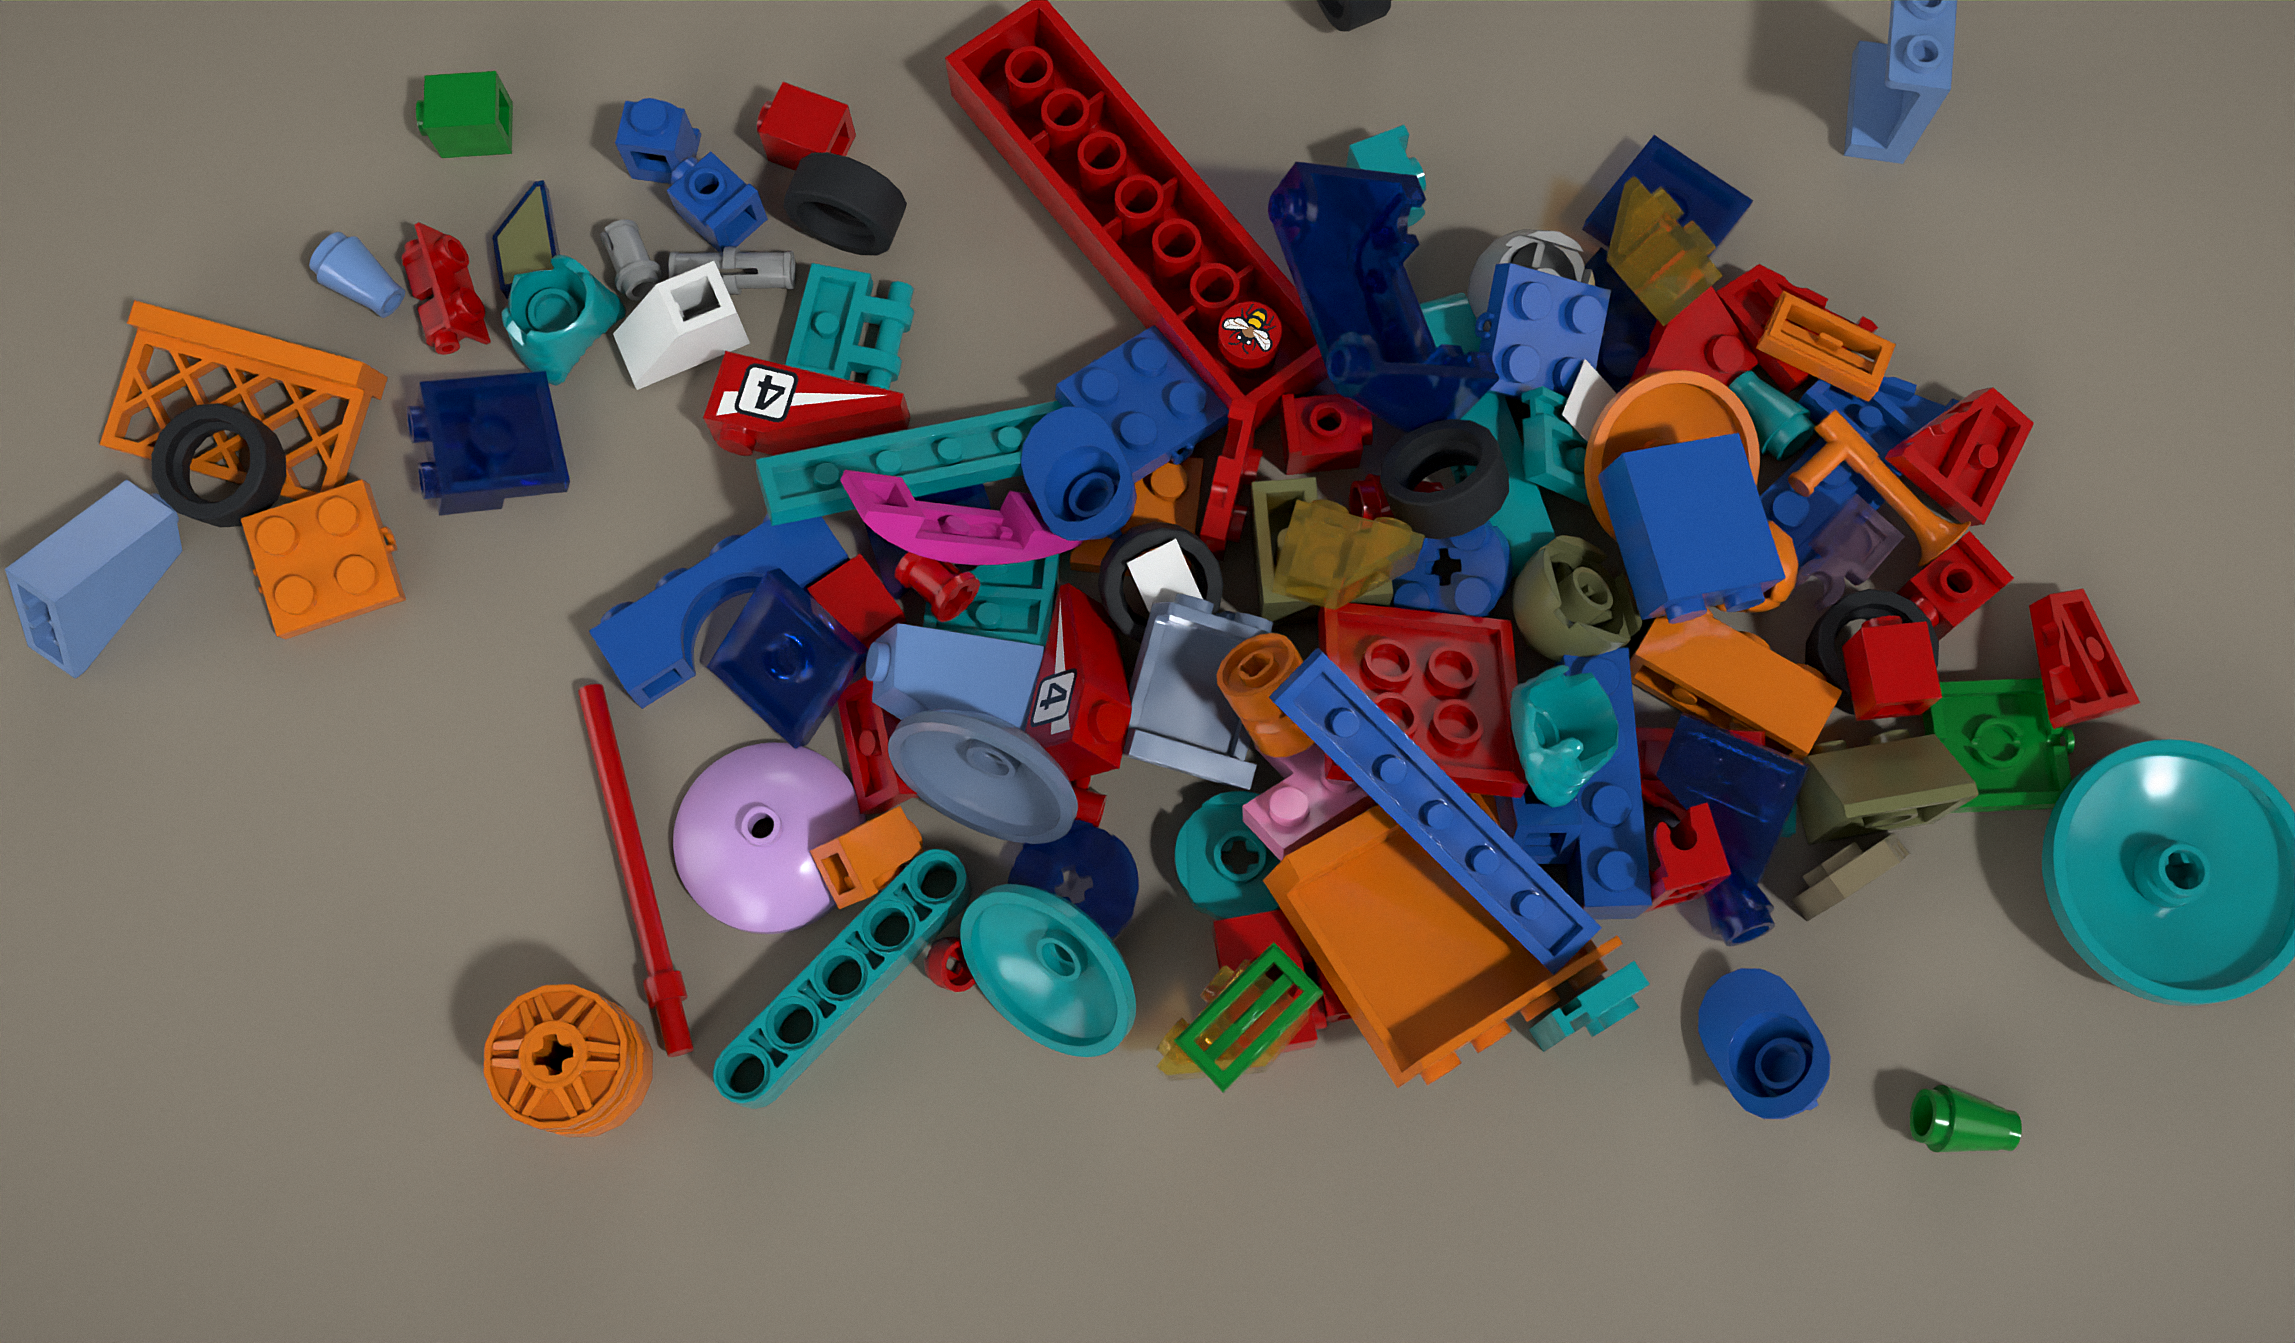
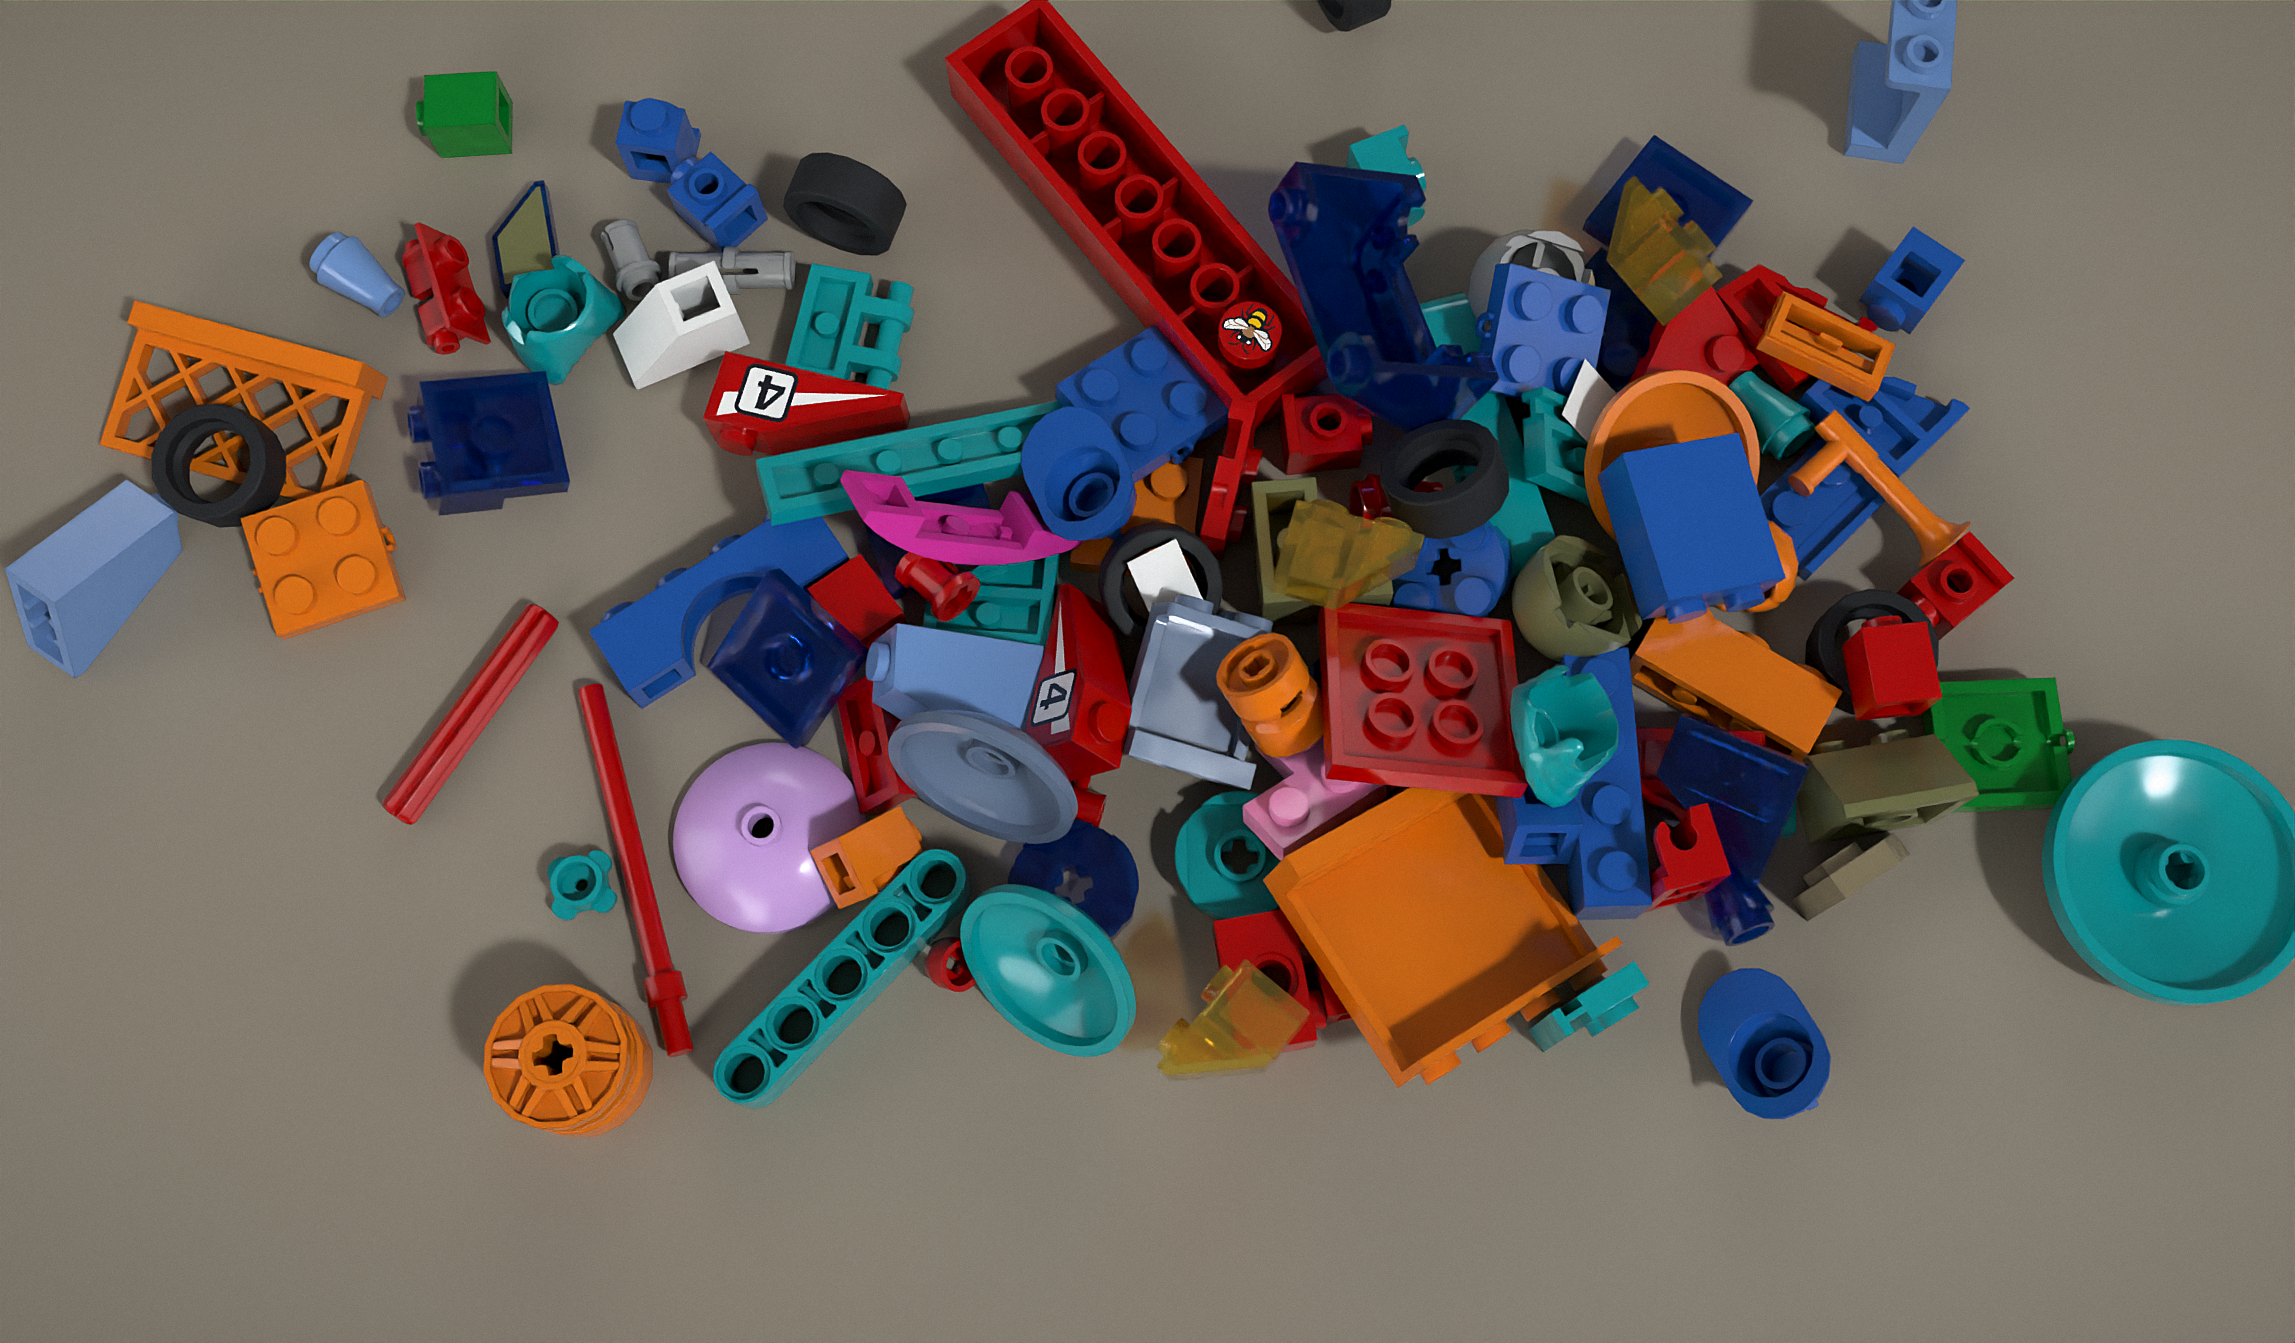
(470, 714): none -> red axle
(567, 872): none -> teal plate
(803, 124): red brick -> none
(1206, 1059): green tile -> none
(1434, 810): blue plate -> none
(1849, 547): clear purple plate -> none
(1910, 282): none -> blue brick
(1962, 1123): green cone -> none
(1965, 454): red wing -> none
(2077, 661): red wing -> none

